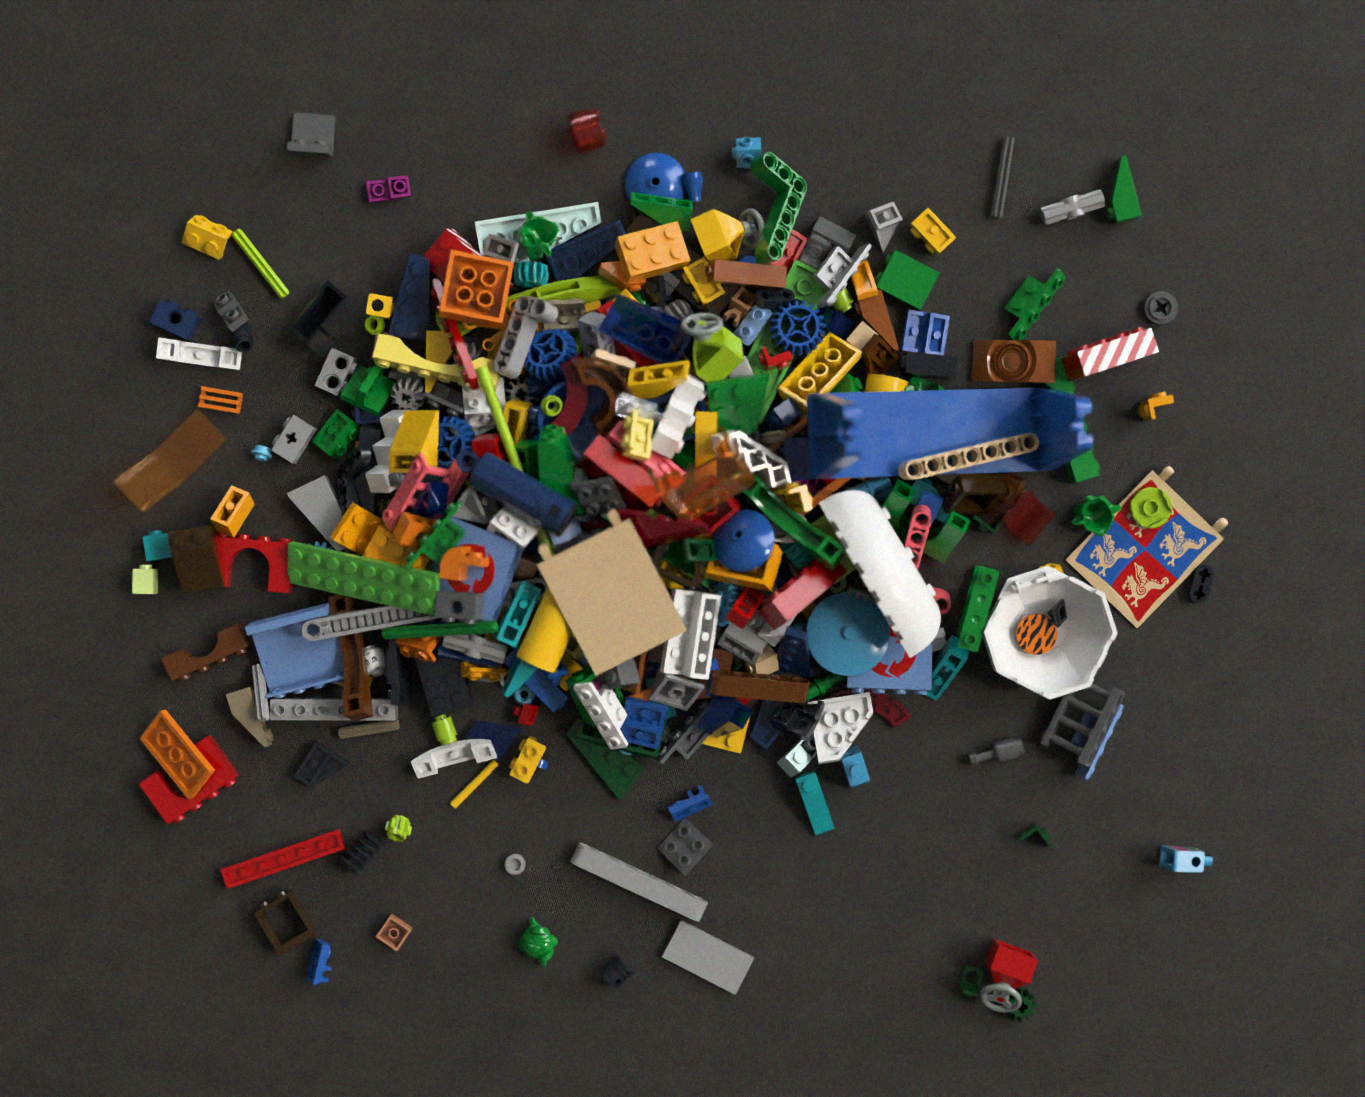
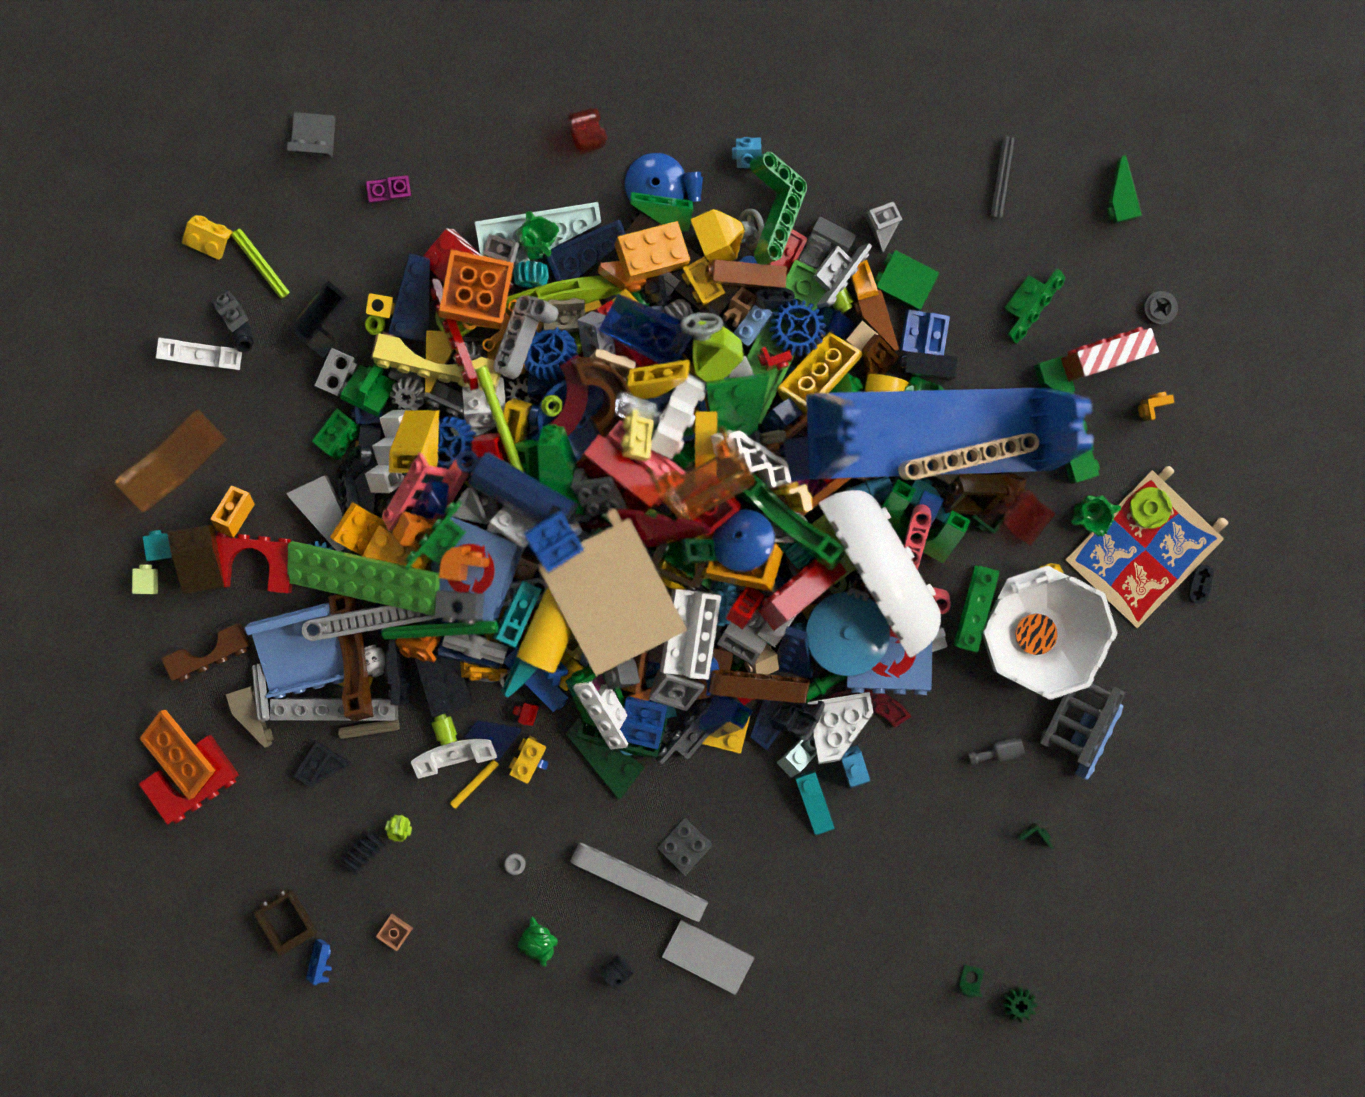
(163, 318): dark blue brick -> none
(203, 397): orange tile -> none
(261, 453): medium azure plate -> none
(283, 858): red plate -> none
(293, 450): light grey brick -> none
(517, 695): medium azure plate -> none
(553, 541): none -> blue slope
(685, 808): blue plate -> none
(932, 232): yellow bracket -> none
(946, 667): teal slope -> none
(1009, 970): red piece -> none
(1014, 361): dark orange slope -> none
(1058, 613): black slope -> none
(1072, 207): light grey piece -> none
(1184, 859): dark azure torso -> none

